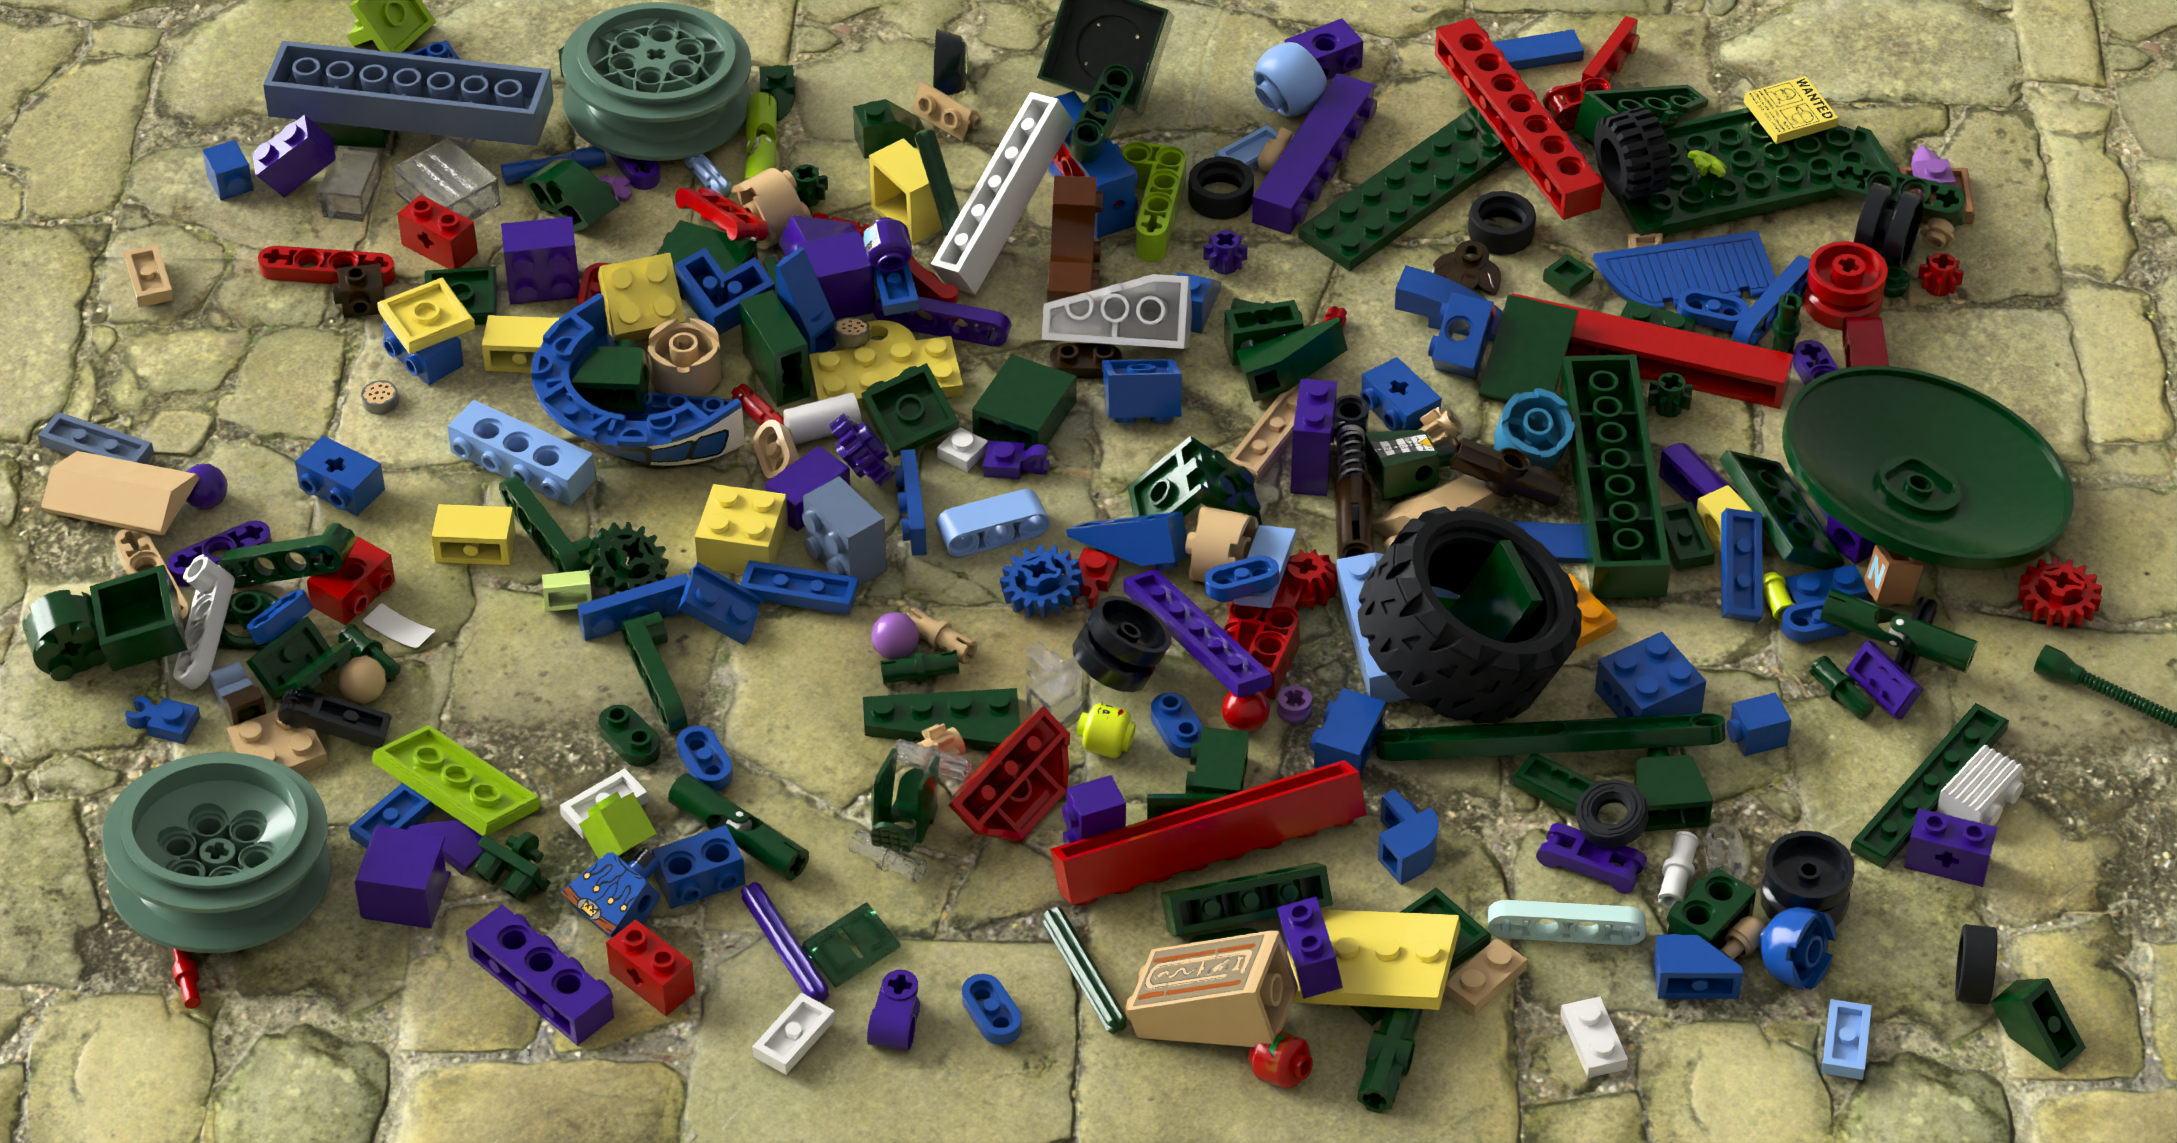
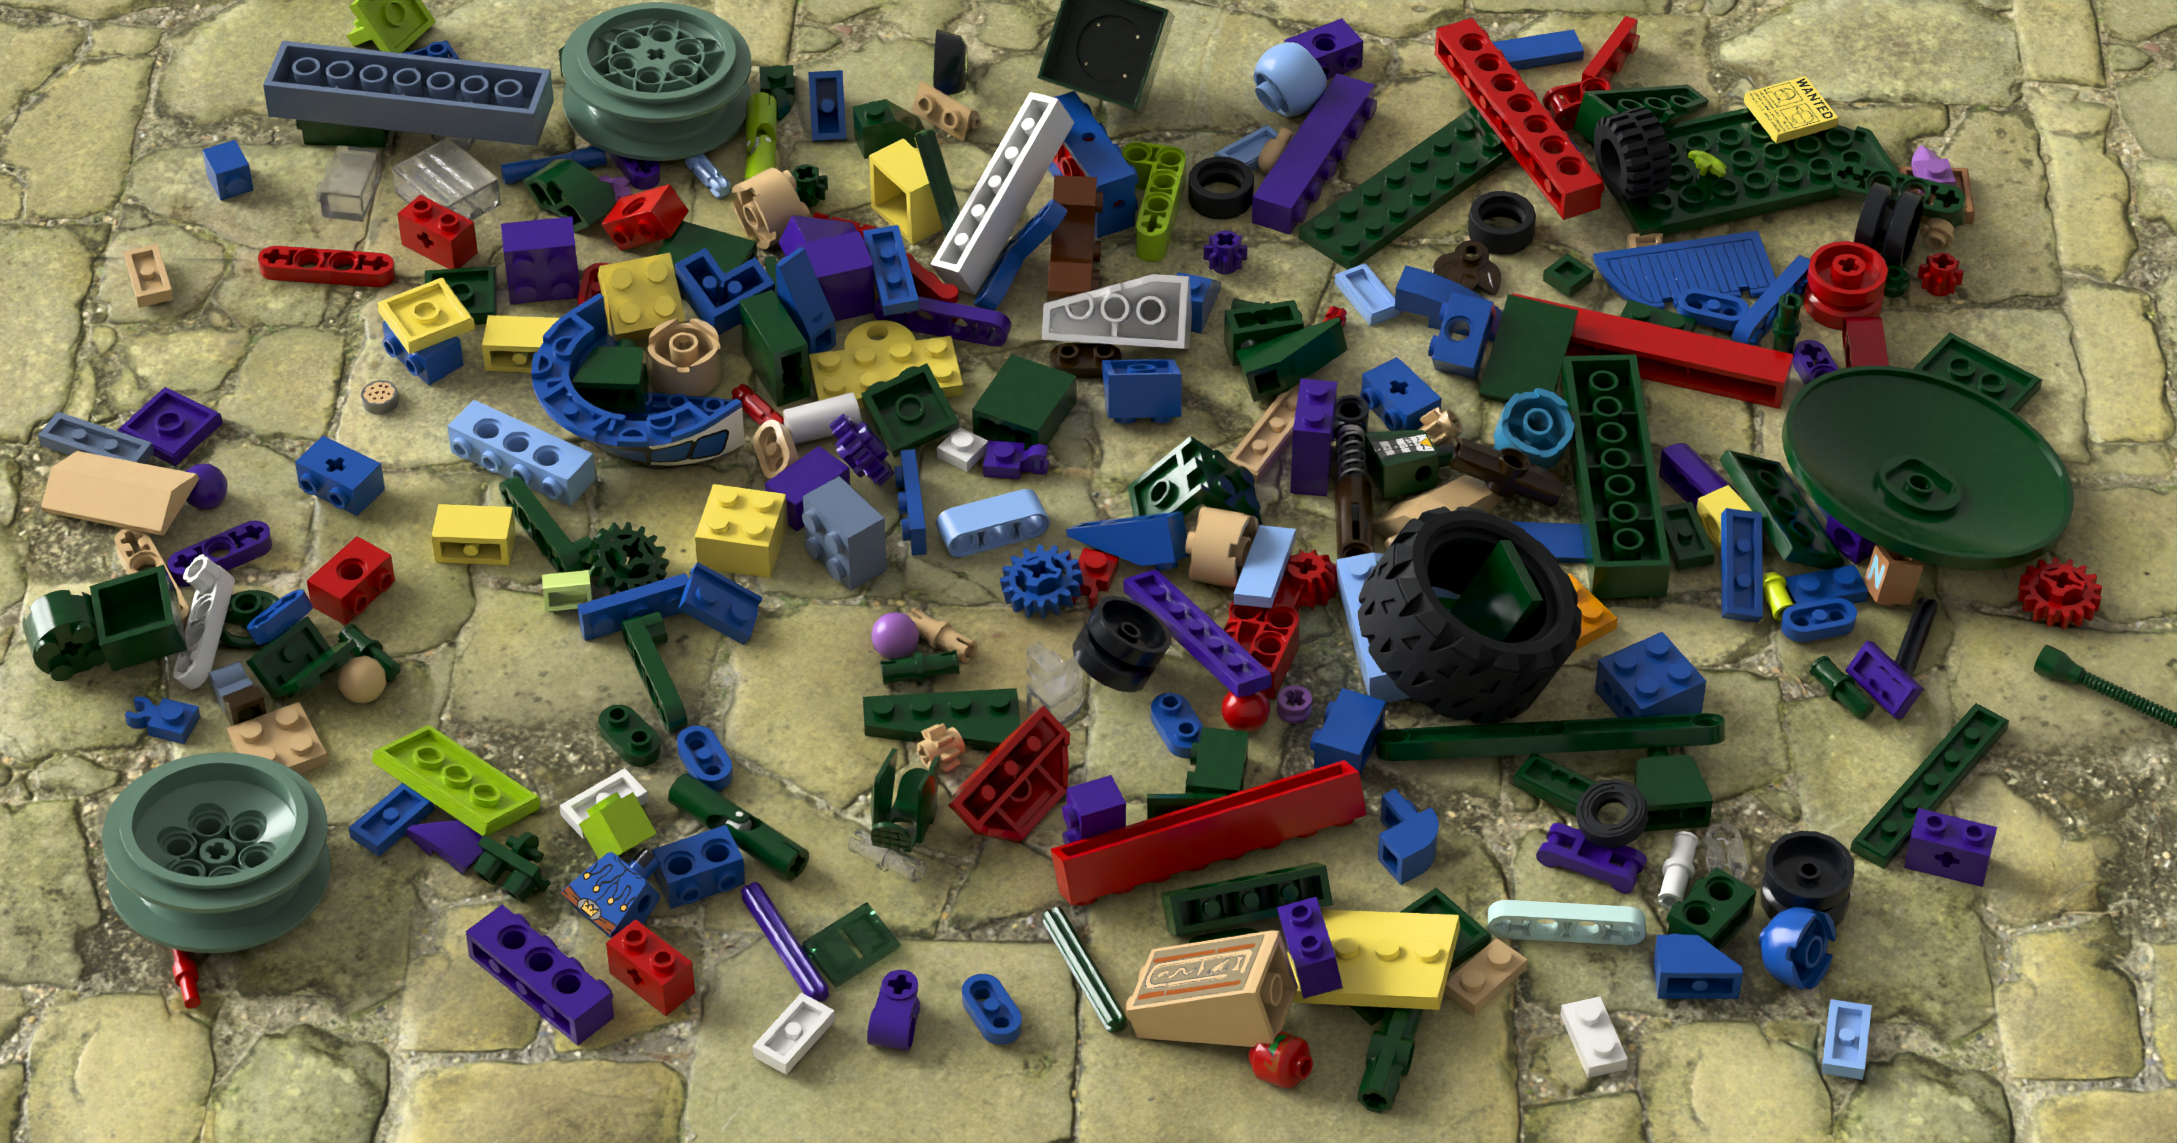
(172, 425): none -> dark purple tile
(294, 156): dark purple brick -> none
(331, 548): dark green beam -> none
(334, 717): black hinge -> none
(359, 290): dark brown brick -> none
(397, 626): white sticker -> none
(402, 877): dark purple piece -> none
(645, 217): none -> red brick
(724, 212): red plate -> none
(801, 587): blue plate -> none
(827, 105): none -> blue slope
(851, 332): tile -> none
(887, 245): dark purple head -> none
(922, 757): clear axle -> none
(1015, 252): none -> blue beam
(1103, 99): dark green beam -> none
(1106, 730): neon yellow head -> none
(1241, 578): blue plate -> none
(1367, 294): none -> light blue tile
(1670, 395): dark green gear -> none
(1743, 937): tan cylinder -> none
(1759, 724): blue brick -> none
(1909, 634): dark green piece -> none
(1976, 964): black tyre -> none
(1981, 370): none -> dark green tile
(1982, 788): white brick -> none
(2038, 1021): dark green slope -> none

